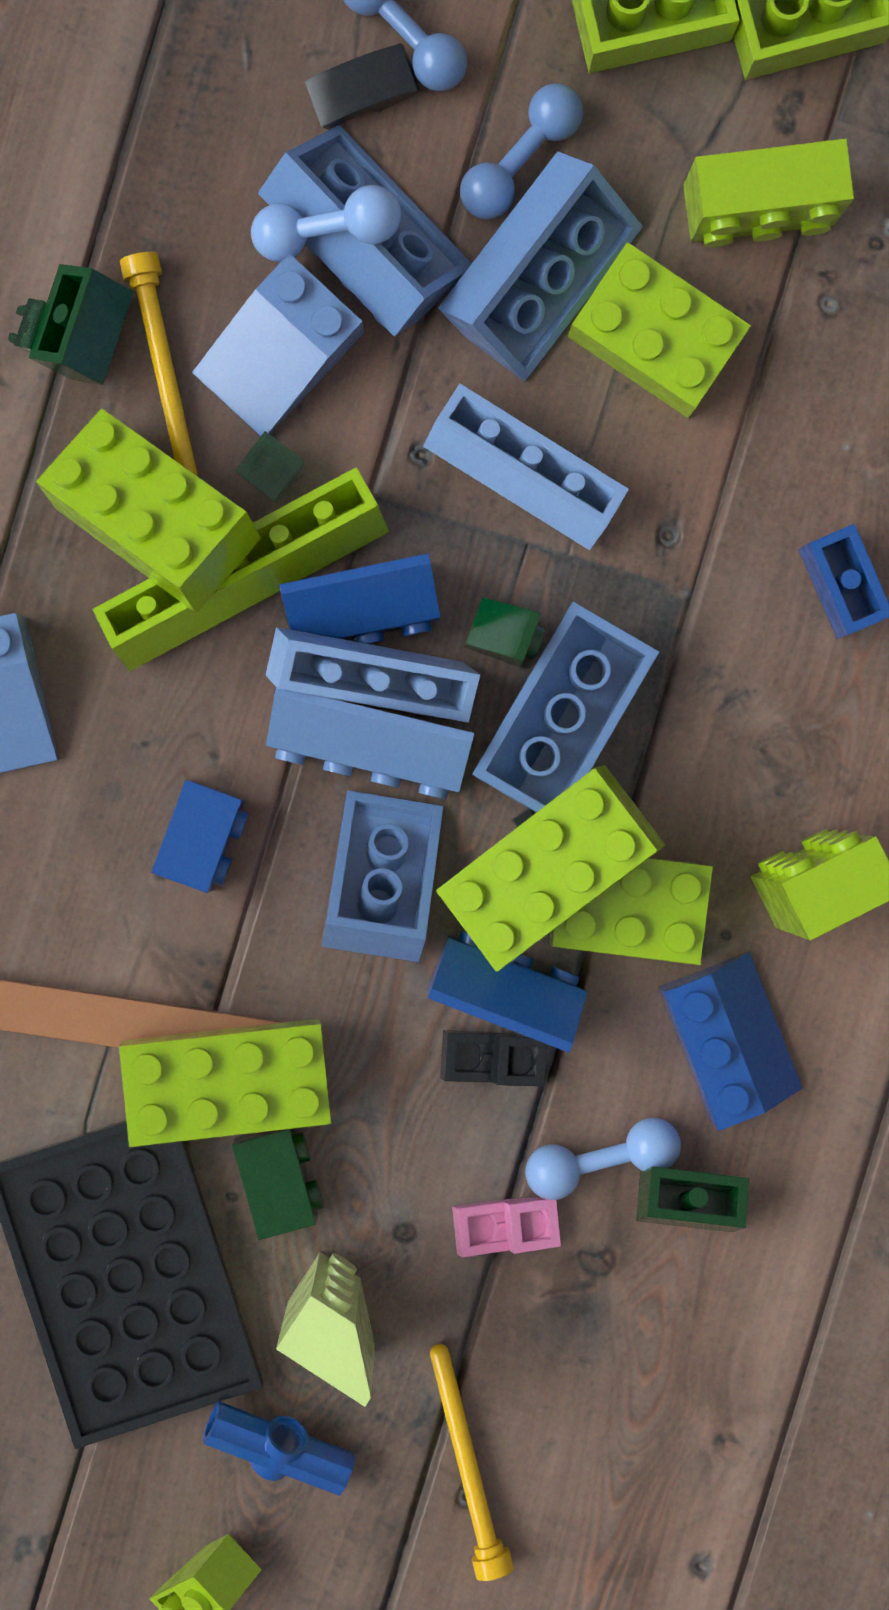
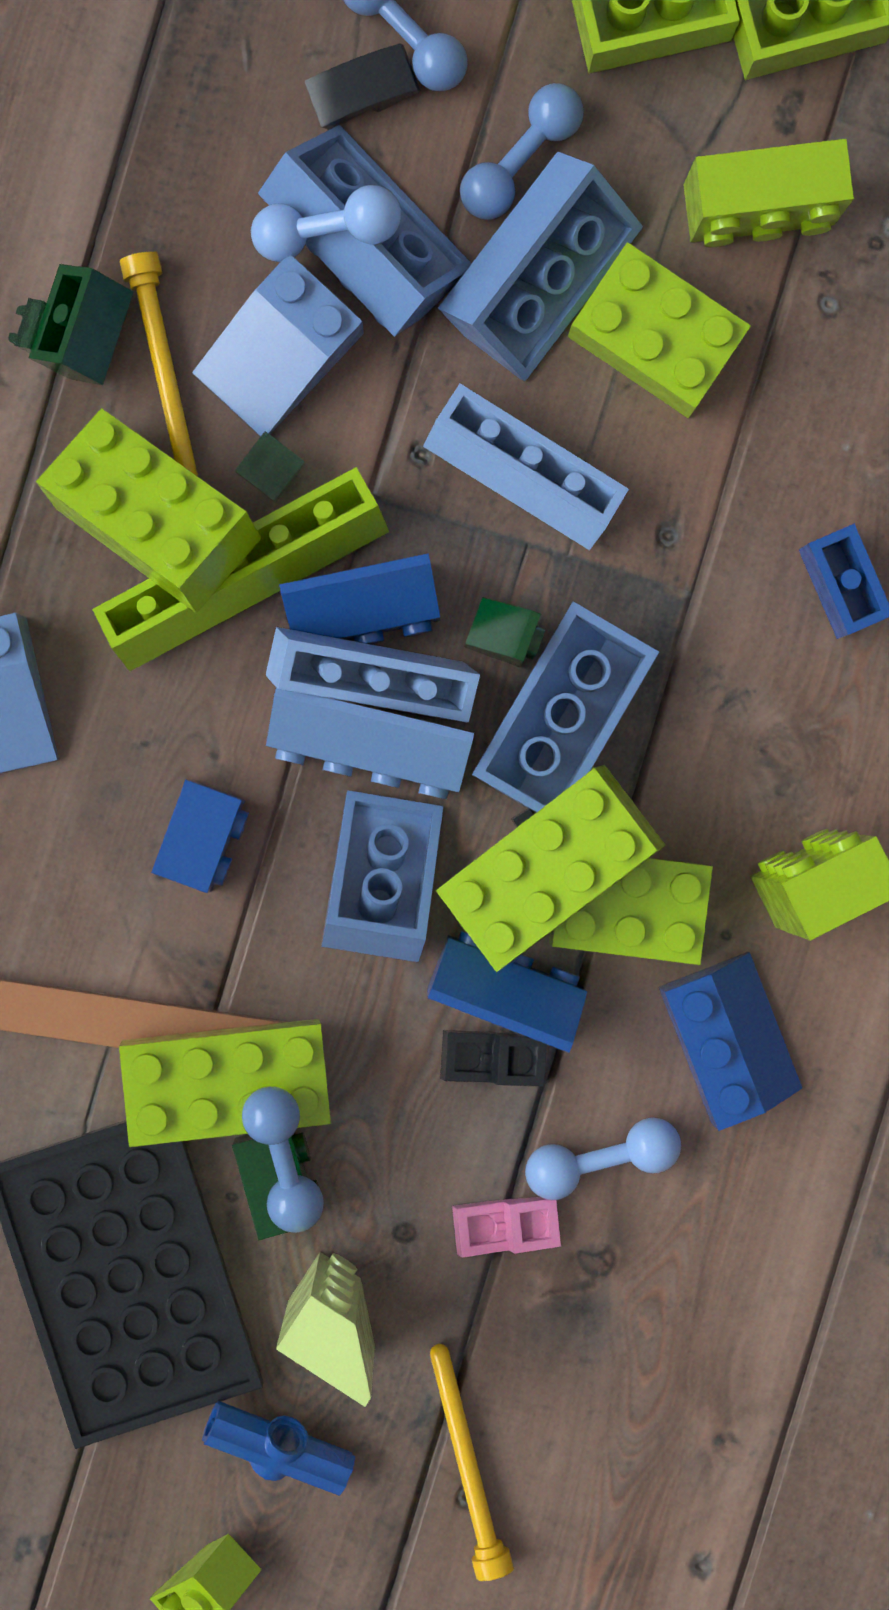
(271, 1119): none -> medium blue piece
(692, 1199): dark green brick -> none

